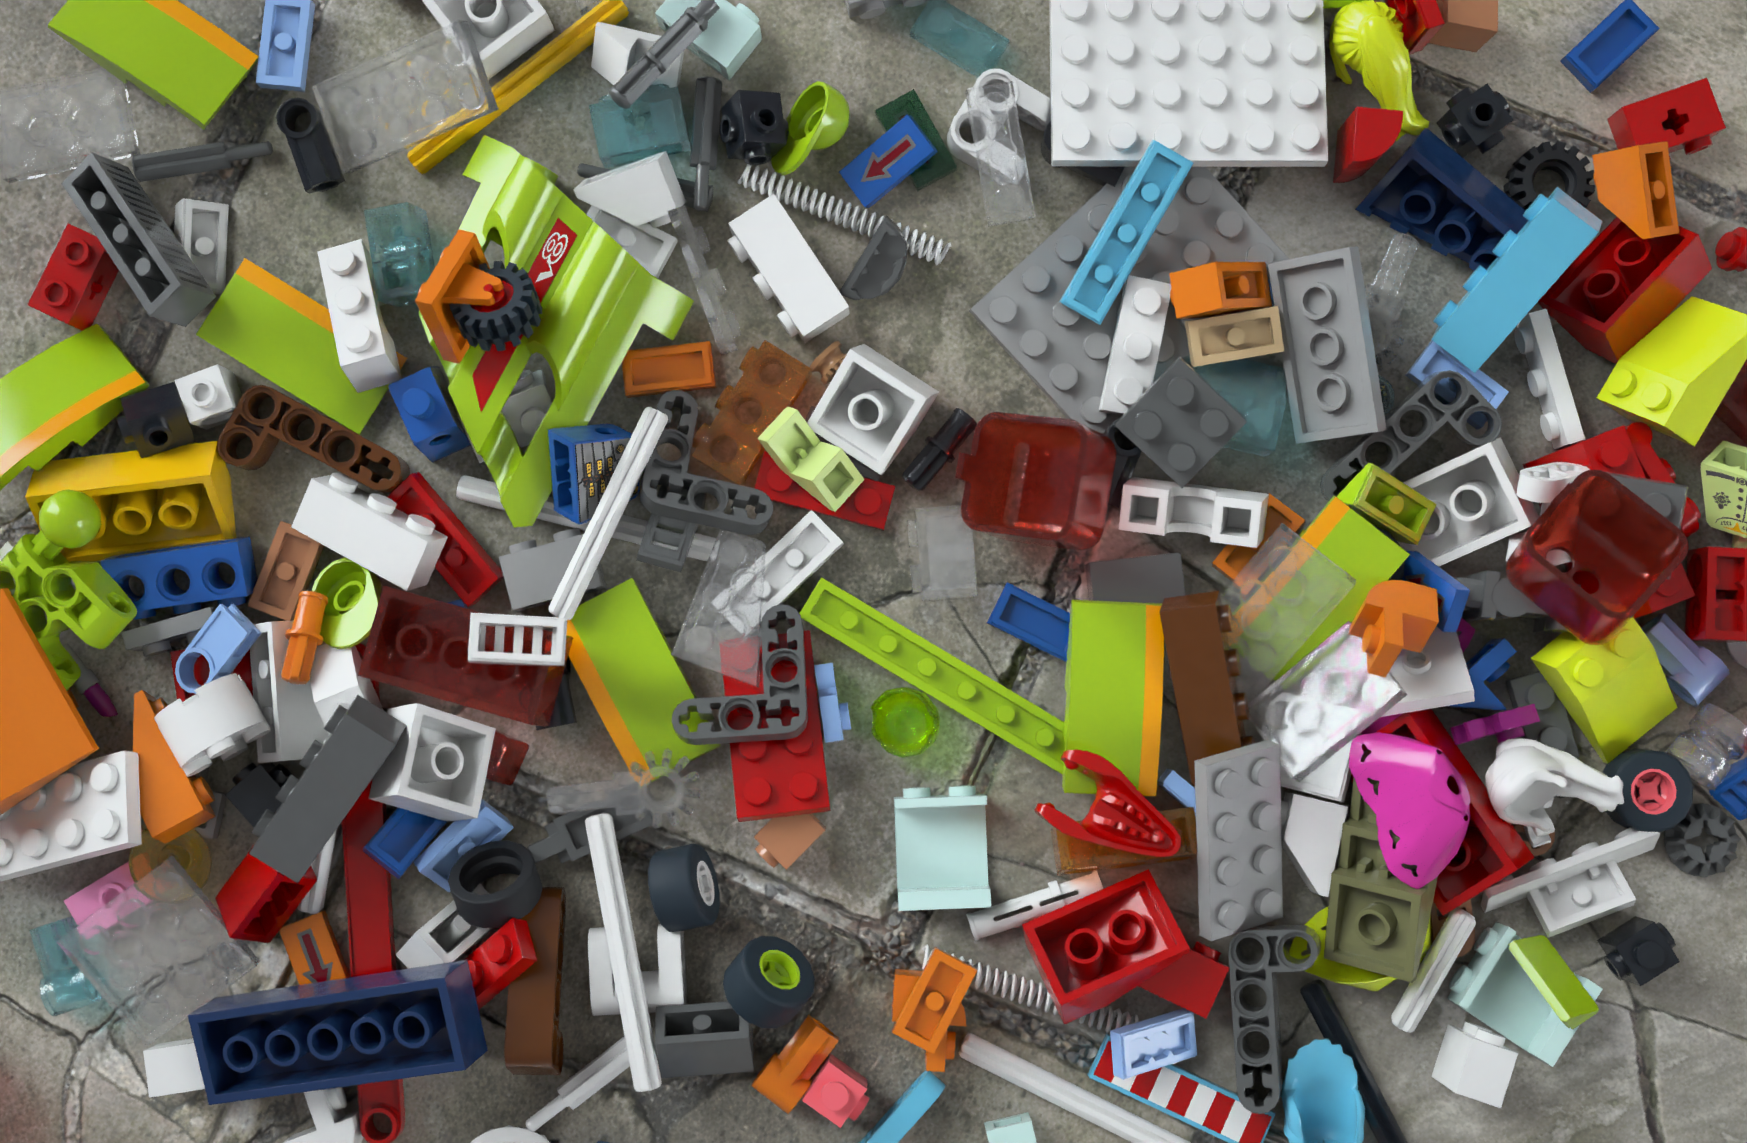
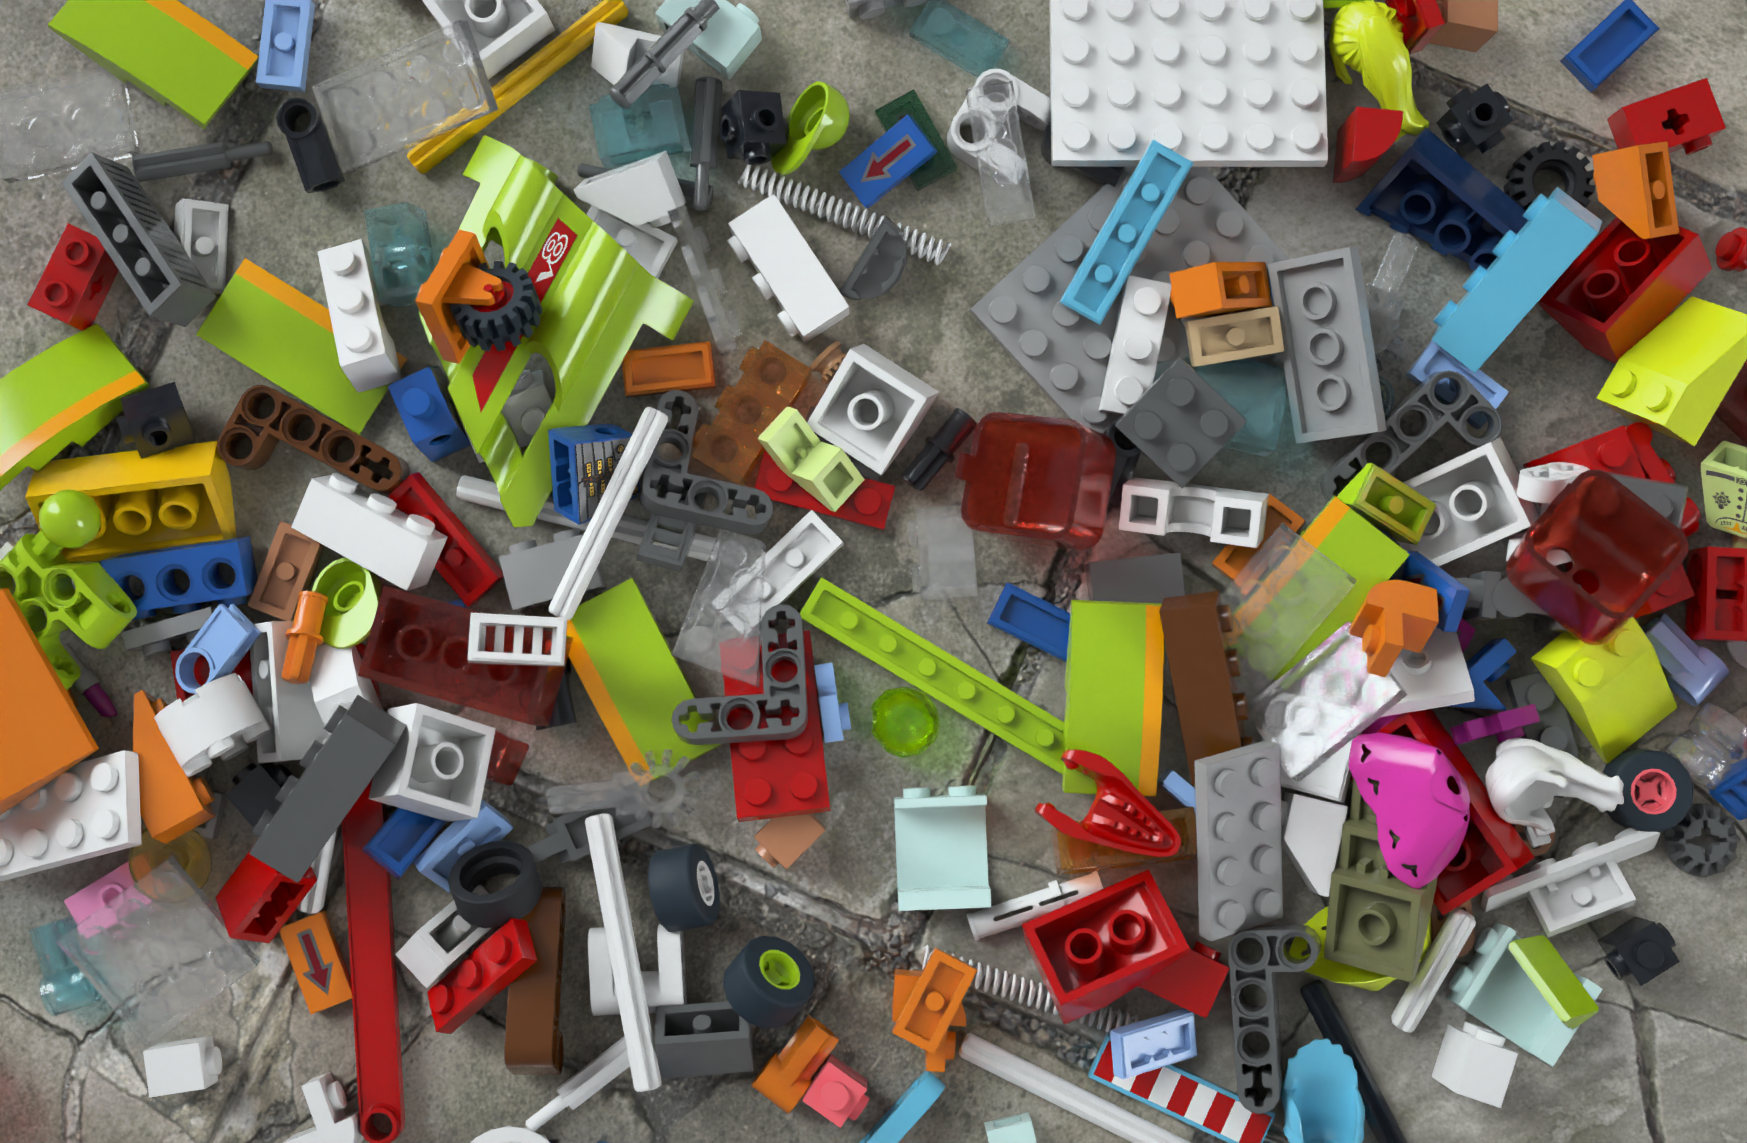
(209, 396): white brick -> none
(338, 1033): dark blue brick -> none
(1548, 380): white plate -> none

